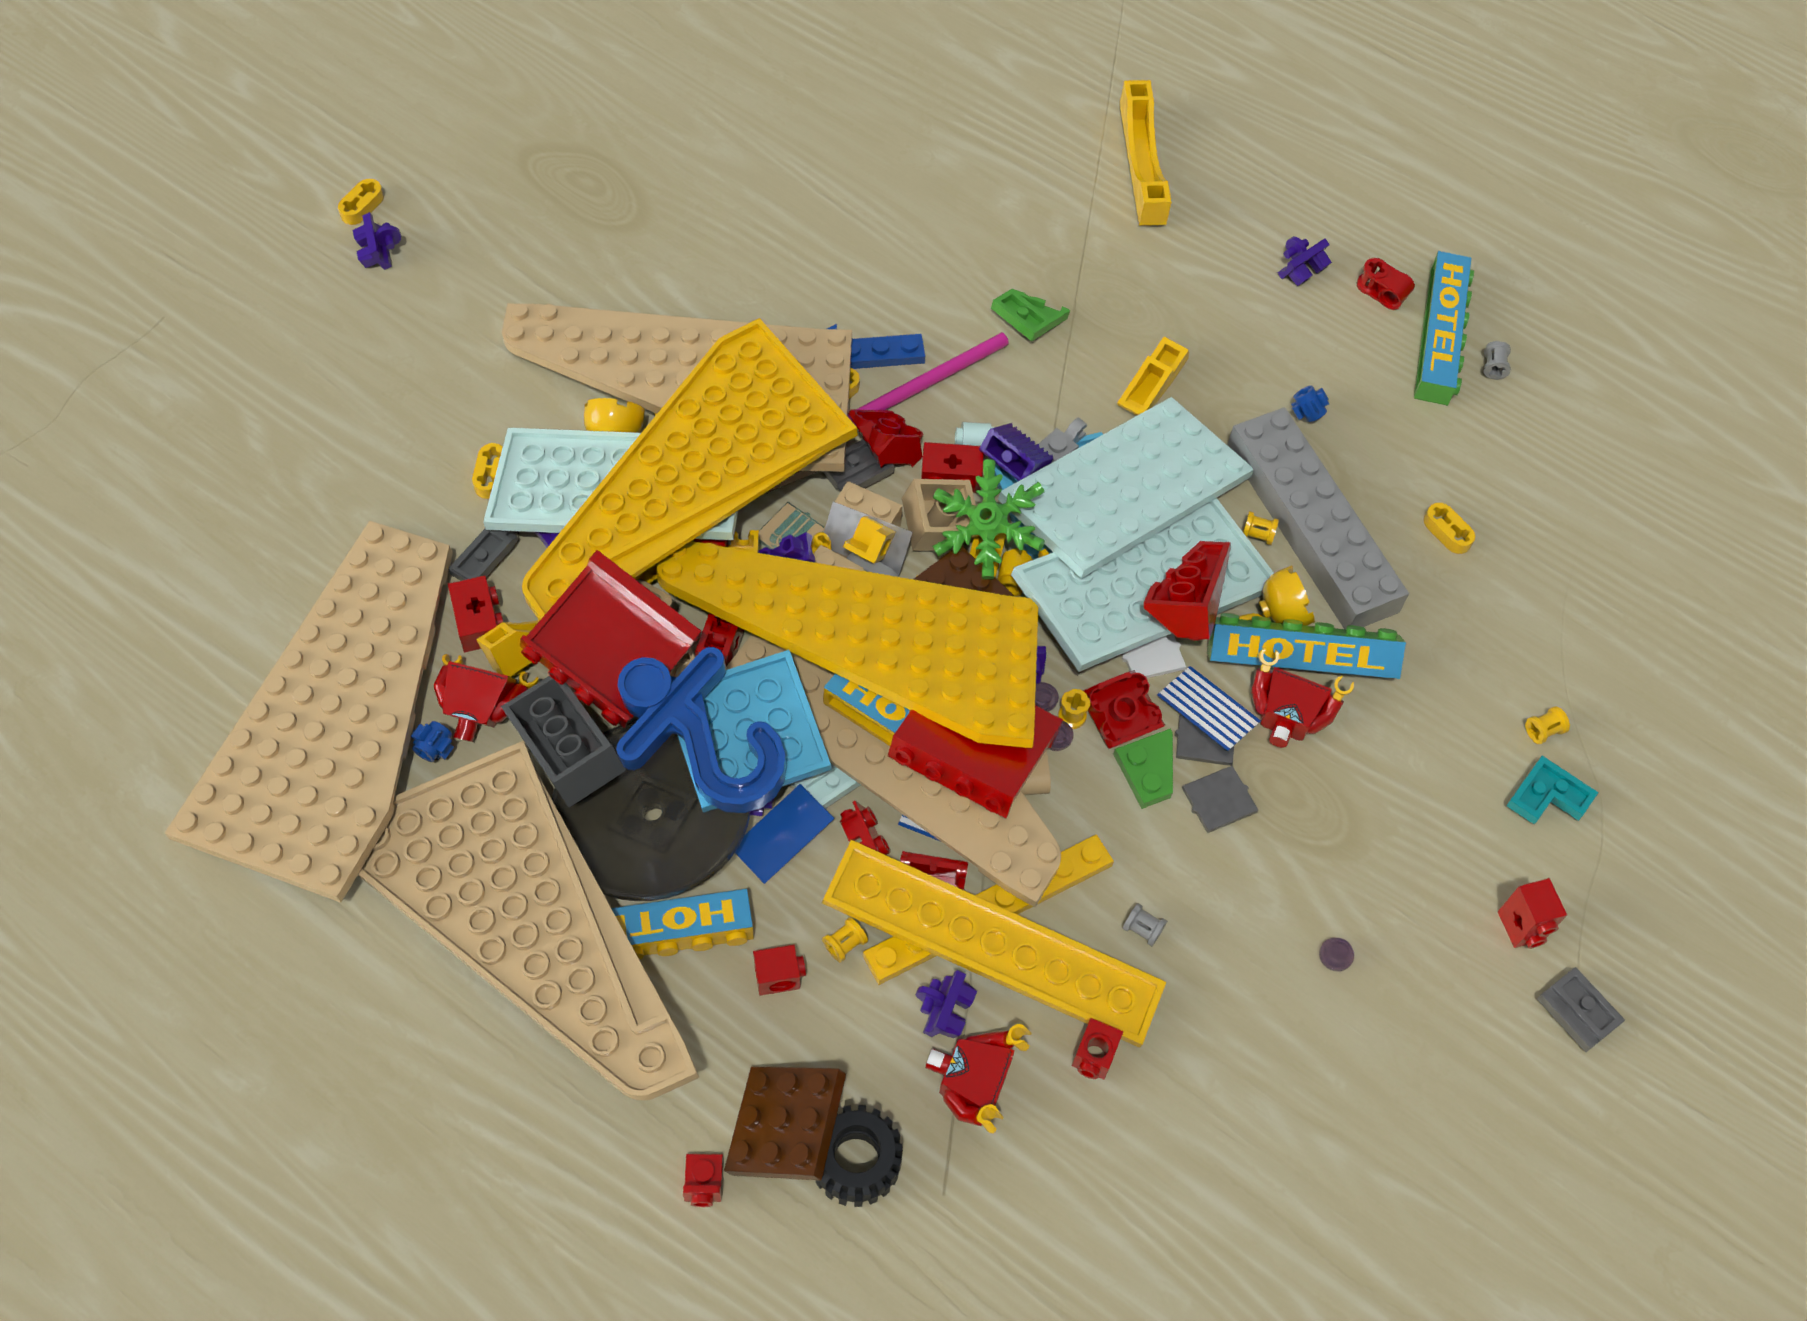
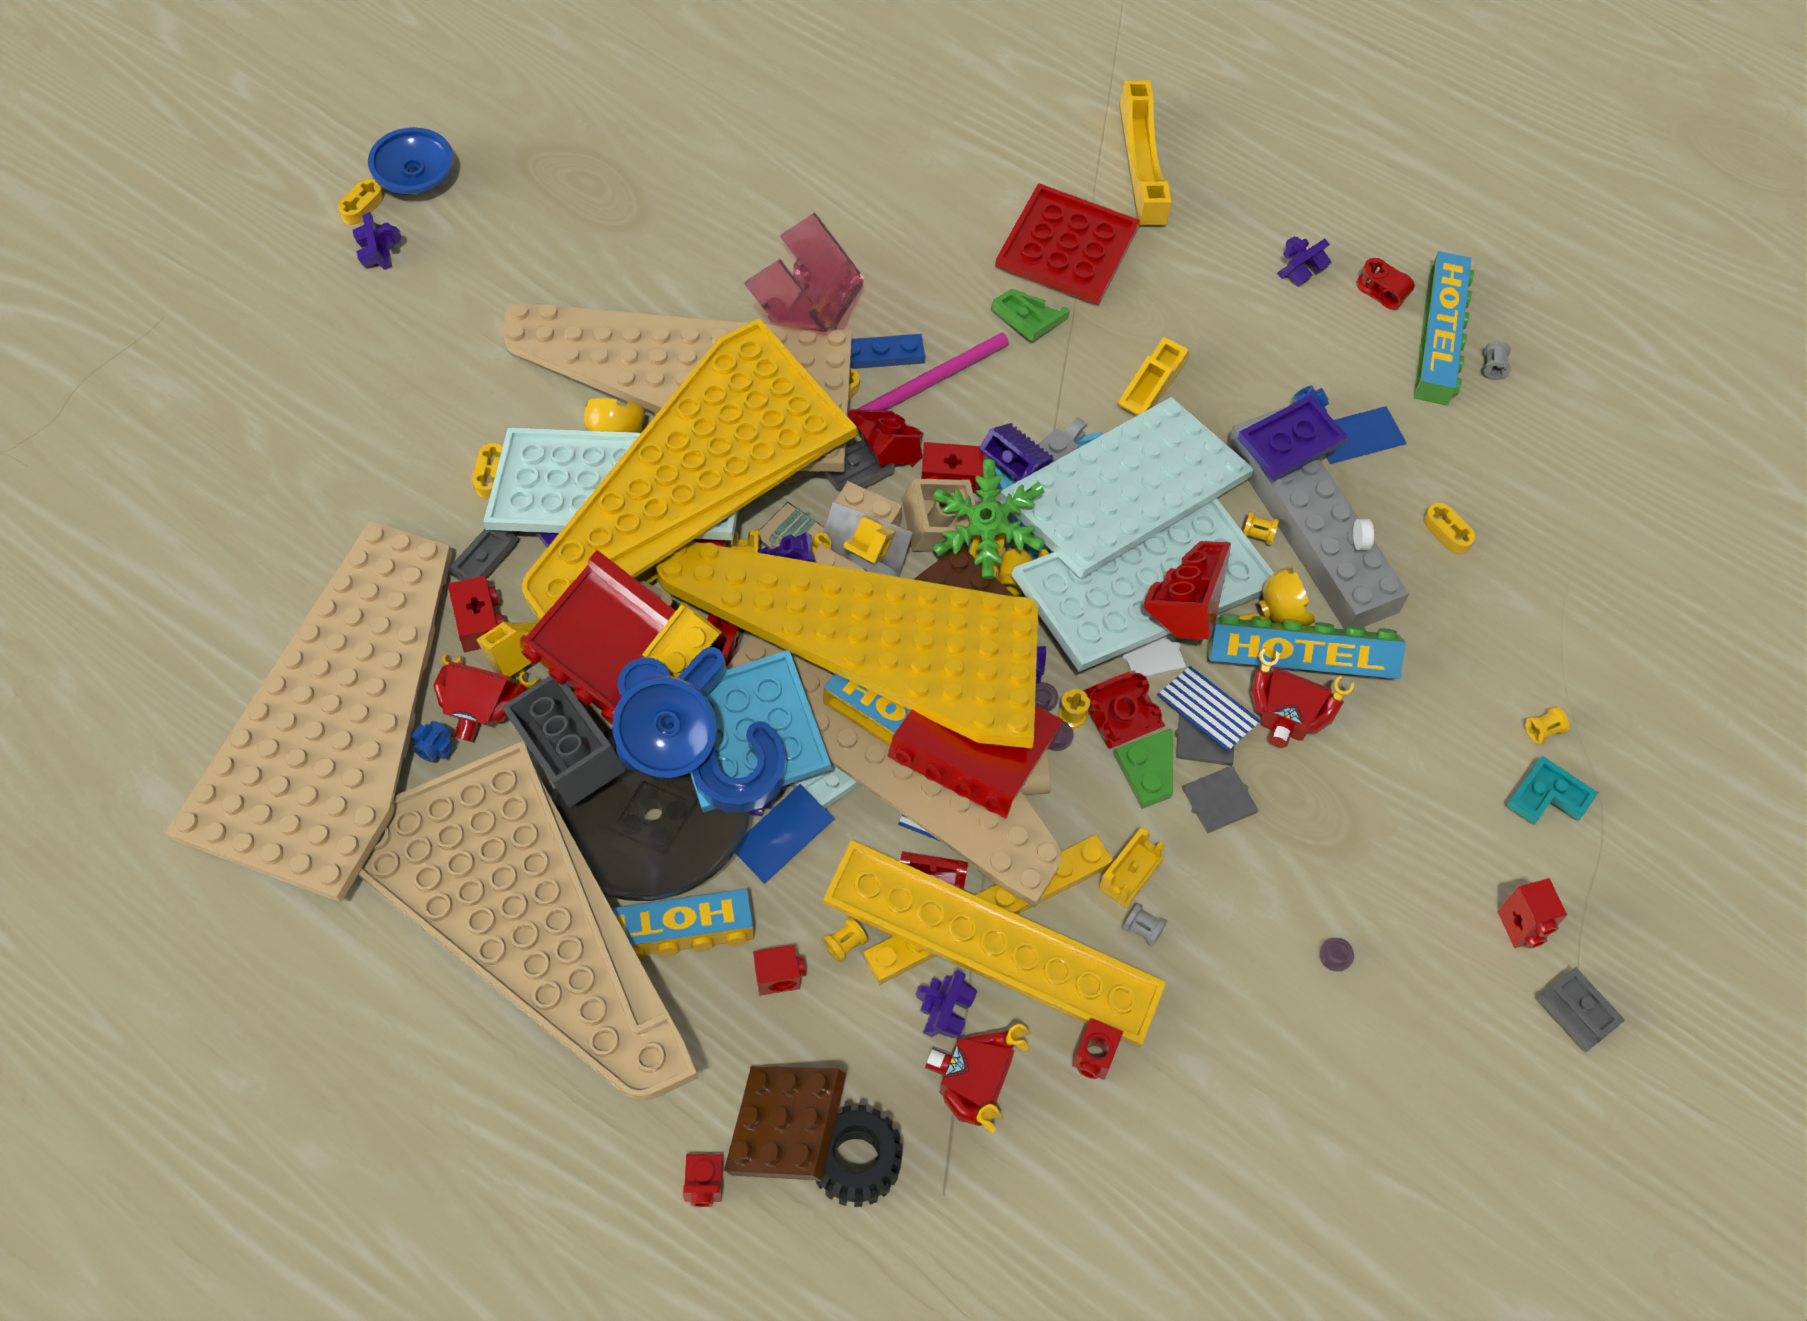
(410, 160): none -> blue dish
(659, 747): none -> blue dish
(682, 639): none -> yellow plate
(824, 271): none -> clear pink windscreen
(861, 825): red hinge -> none
(971, 433): light aqua brick -> none
(1067, 243): none -> red plate
(1132, 868): none -> yellow hinge
(1292, 437): none -> dark purple plate
(1363, 534): none -> white tile
(1367, 434): none -> blue sticker

